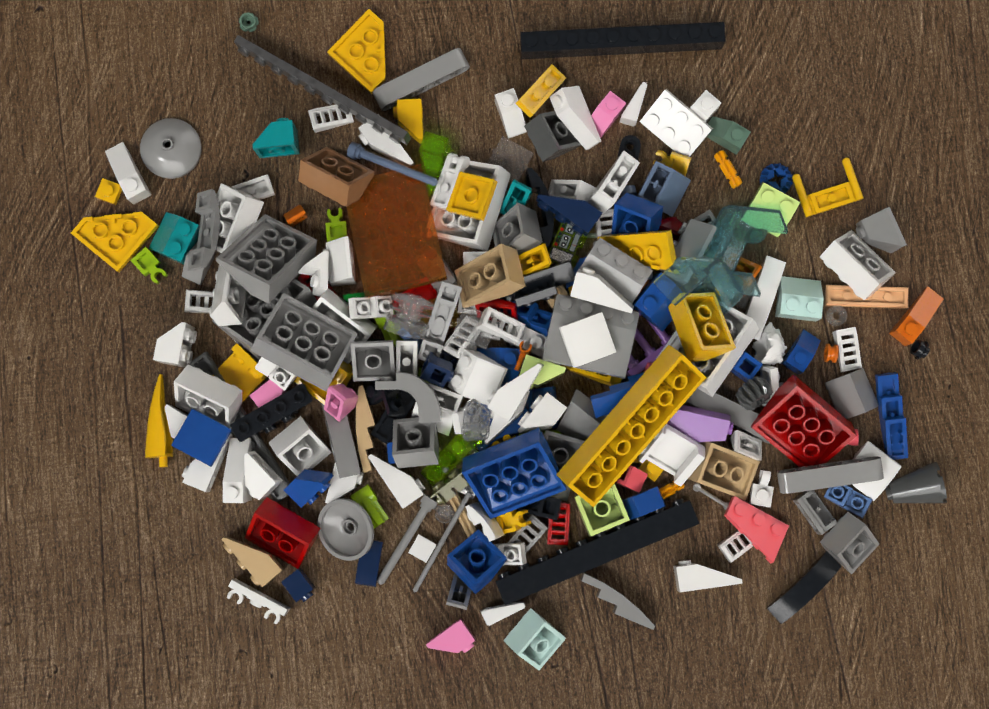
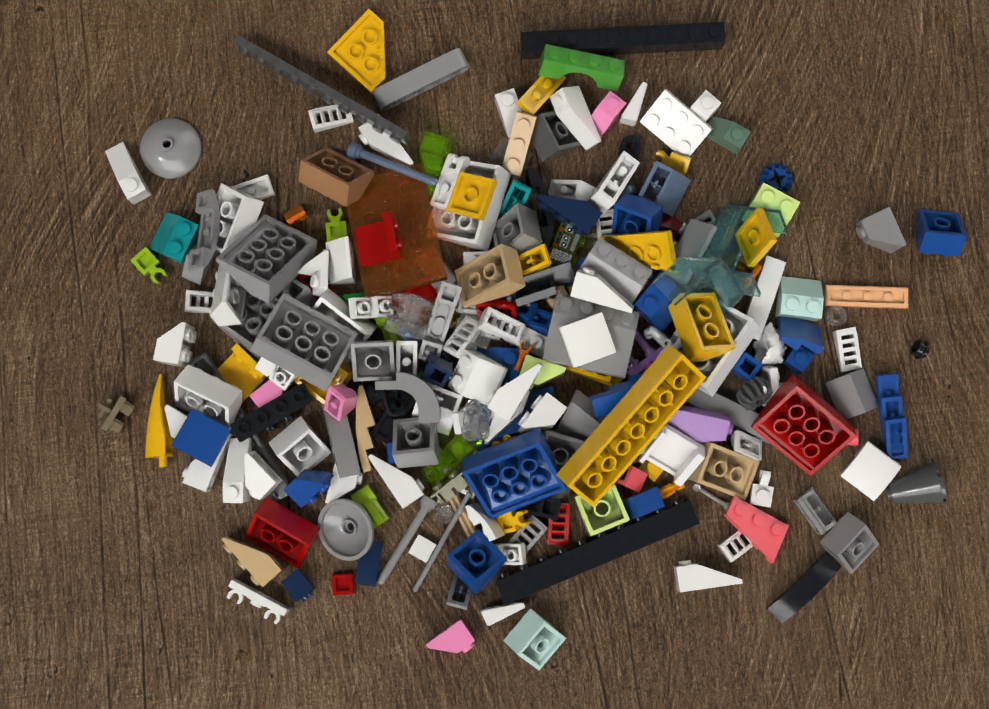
(108, 191): yellow plate -> none
(110, 421): none -> dark tan hips
(115, 236): yellow plate -> none
(248, 17): sand green plate -> none
(278, 139): teal slope -> none
(343, 584): none -> red tile
(378, 241): none -> red bracket
(410, 117): yellow slope -> none
(519, 143): none -> tan plate
(561, 61): none -> bright green arch
(623, 606): light grey slope -> none
(659, 336): none -> white arm
(728, 169): light orange axle -> none
(743, 303): clear plate -> none
(755, 237): none -> yellow plate
(799, 332): none -> blue slope
(830, 475): light grey beam -> none
(831, 197): yellow plate -> none
(831, 353): orange bush -> none
(849, 500): medium blue slope -> none
(857, 265): white slope -> none
(916, 317): orange slope -> none
(939, 232): none -> blue slope

